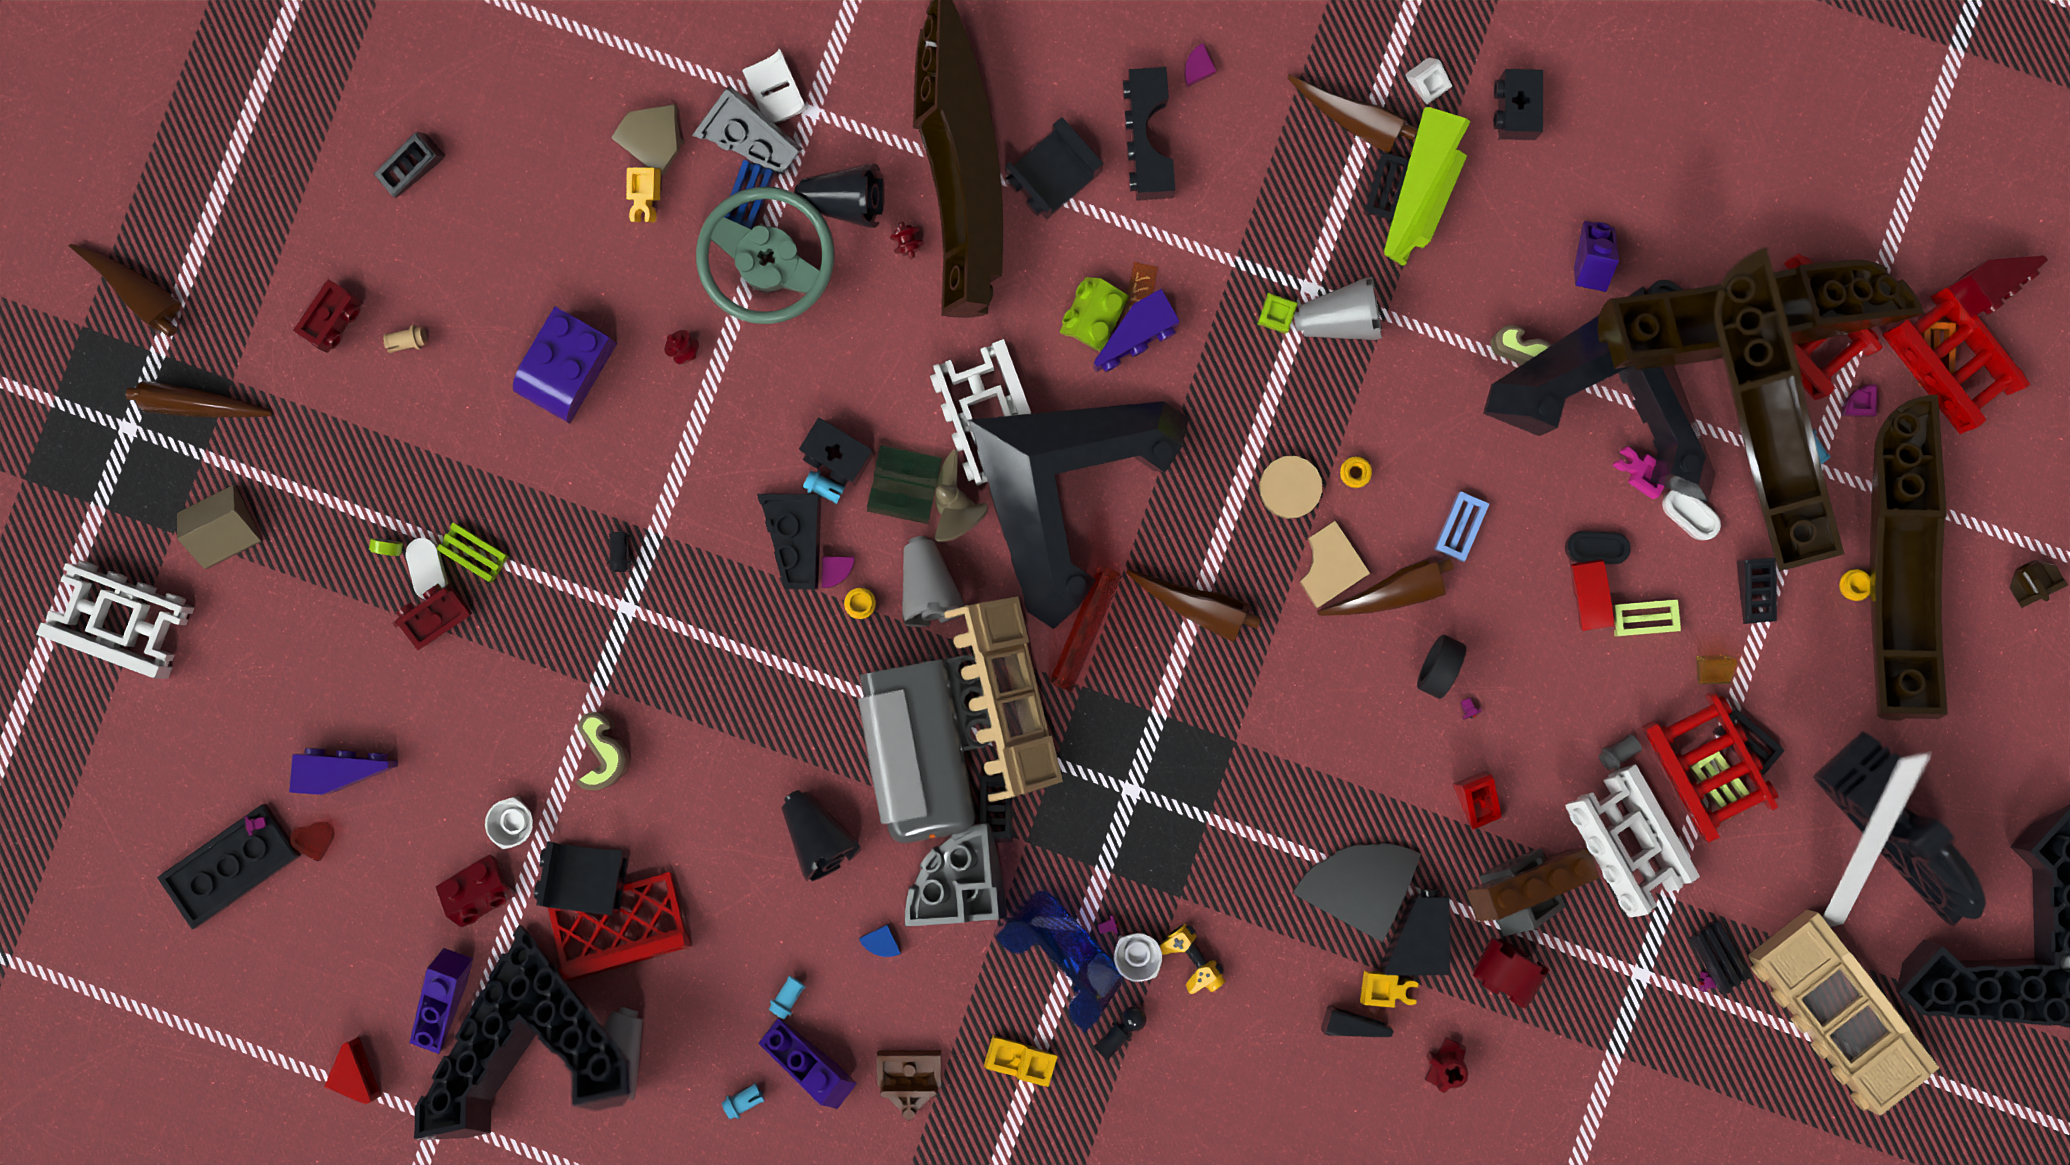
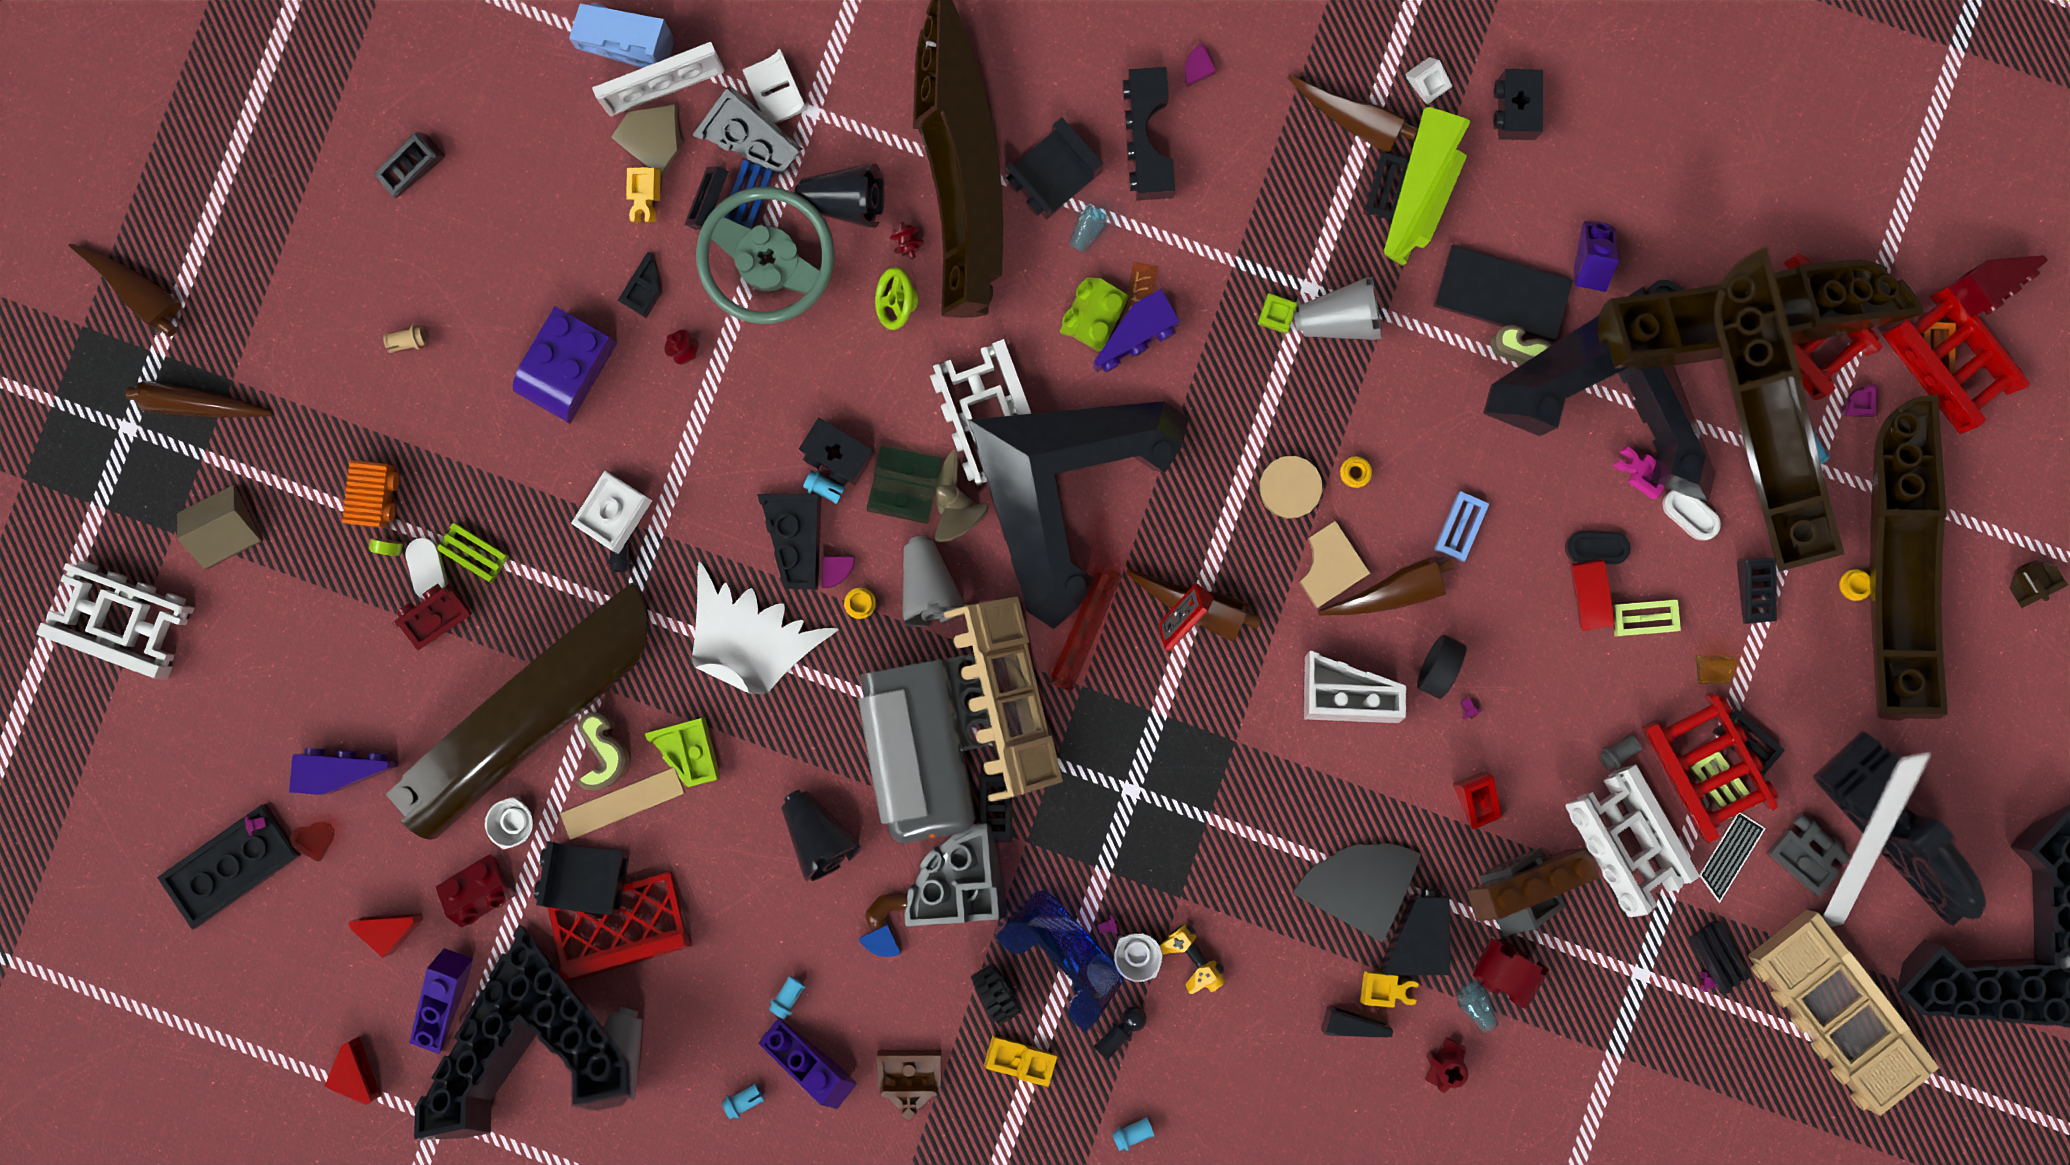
(328, 316): dark red bracket -> none
(370, 494): none -> orange brick
(385, 933): none -> red slope
(523, 715): none -> dark brown slope
(611, 512): none -> white tile
(621, 35): none -> light blue wedge
(622, 803): none -> tan sticker
(643, 287): none -> black tile
(659, 79): none -> white tile
(688, 750): none -> lime wing
(706, 196): none -> black tile
(744, 645): none -> white piece
(882, 906): none -> reddish brown arm
(901, 299): none -> lime piece
(996, 994): none -> black tyre
(1087, 228): none -> clear light blue cone
(1132, 1134): none -> medium azure pin
(1184, 615): none -> red slope
(1348, 694): none -> white wedge
(1477, 1006): none -> clear light blue cone
(1503, 293): none -> black tile
(1731, 855): none -> sticker
(1802, 861): none -> dark grey plate

